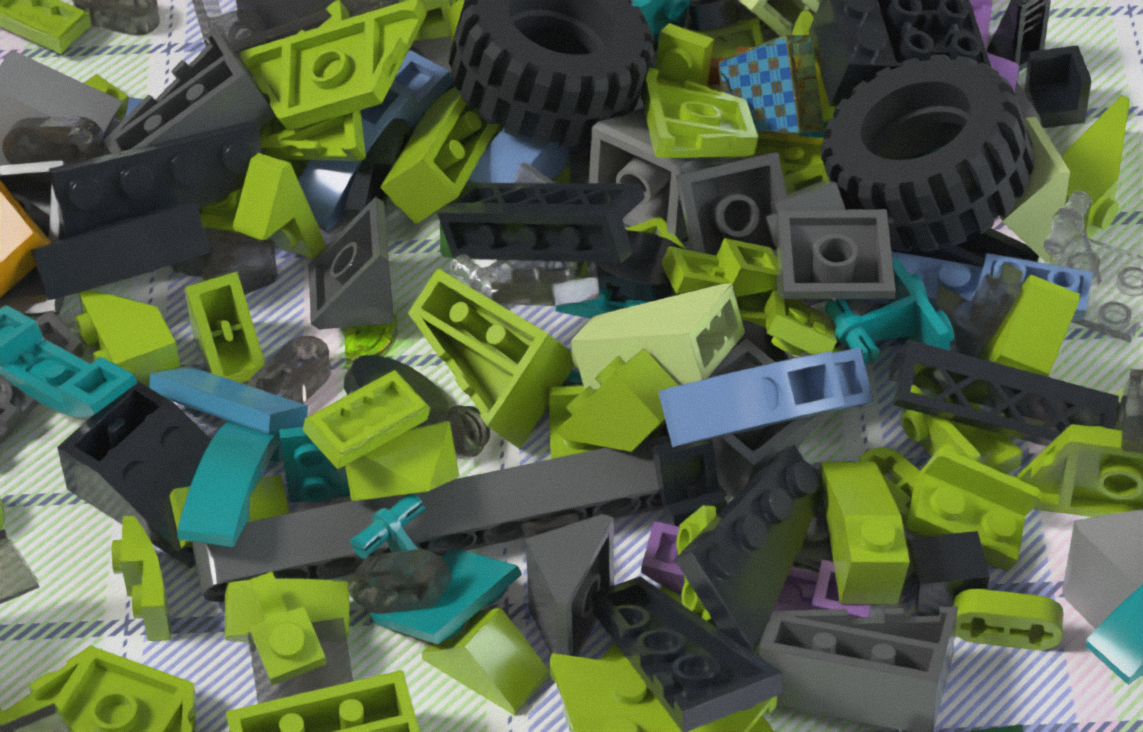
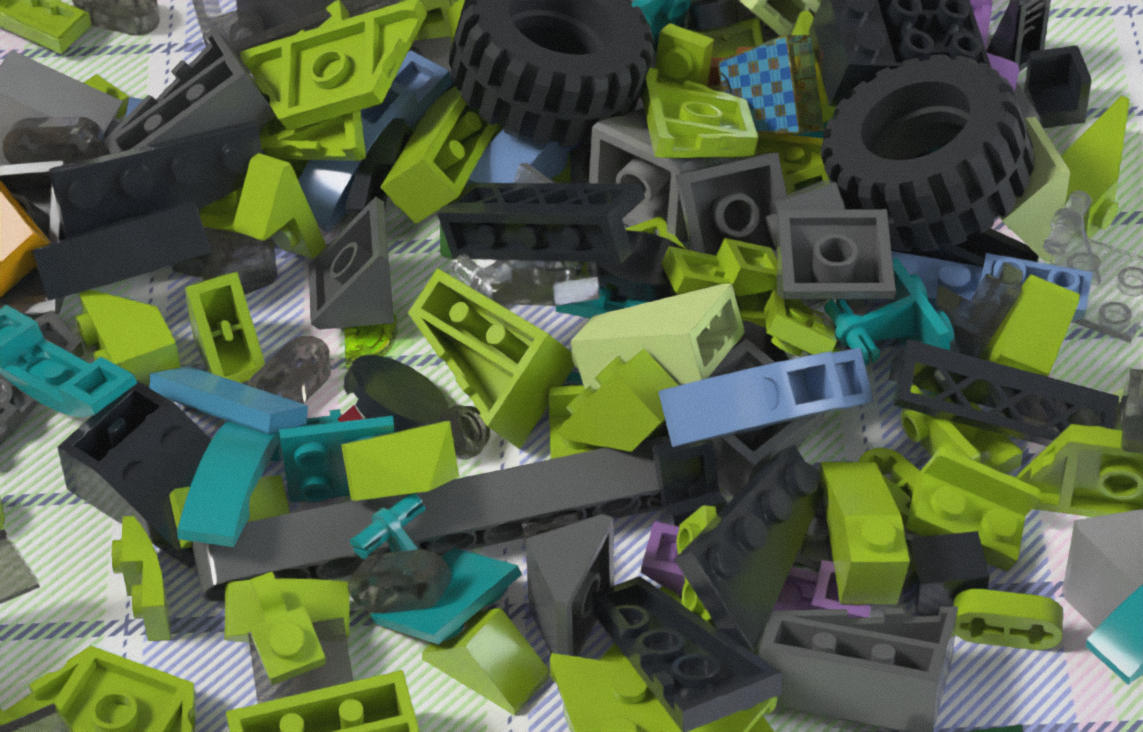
(366, 419): lime plate -> none

